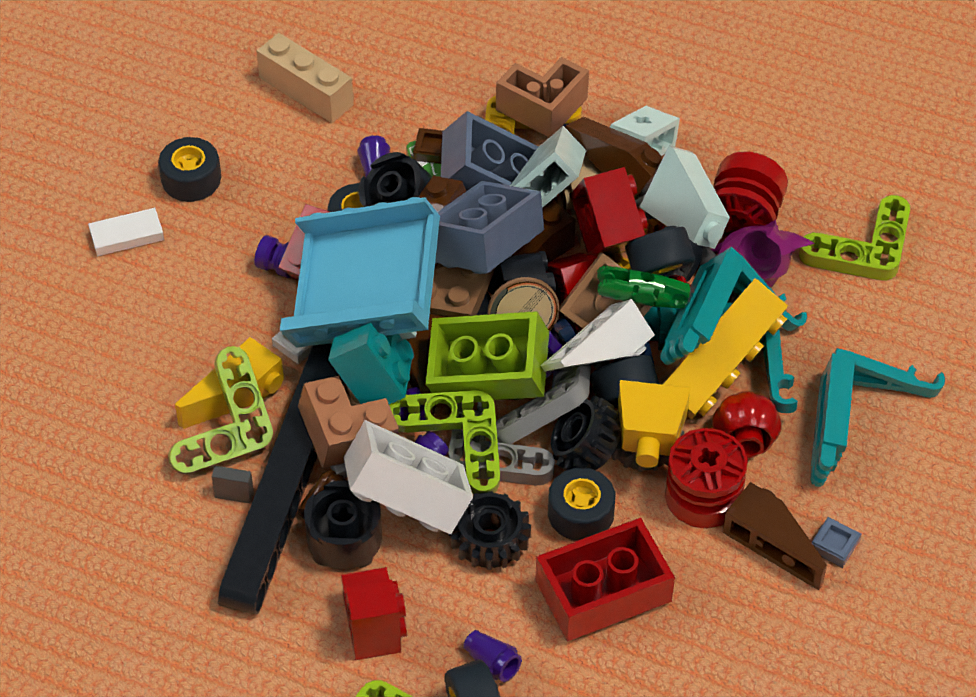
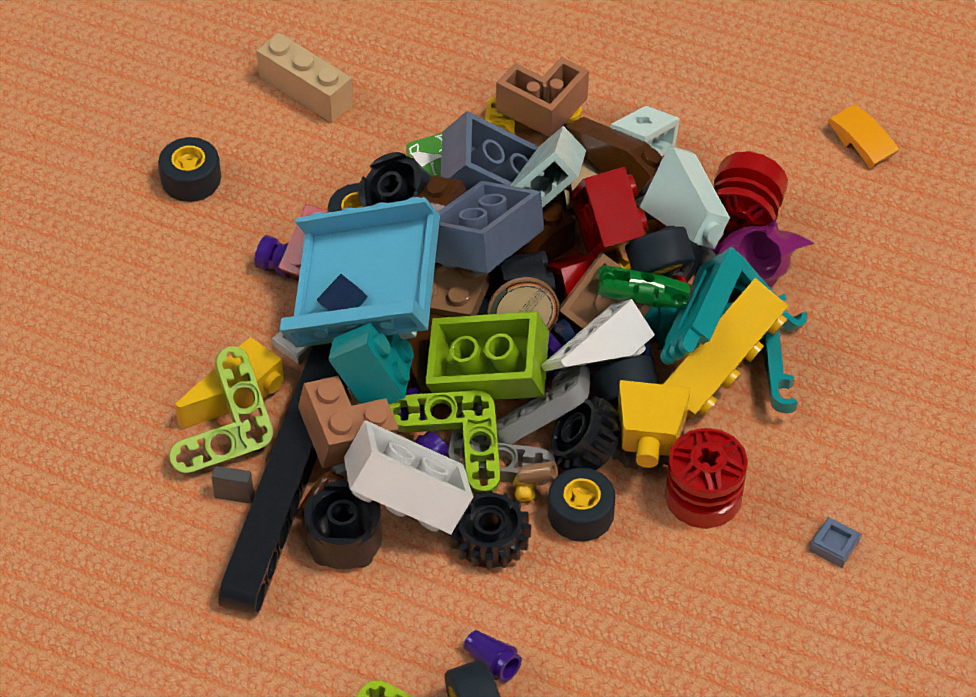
(126, 231): white tile -> none
(341, 295): none -> dark blue tile
(371, 149): dark purple cone -> none
(374, 613): red brick -> none
(428, 146): reddish brown tile -> none
(529, 476): none -> medium nougat arm
(604, 579): red brick -> none
(751, 420): red plant -> none
(770, 530): reddish brown slope -> none
(835, 397): teal hinge -> none
(864, 133): none -> light orange slope
(868, 253): lime beam -> none

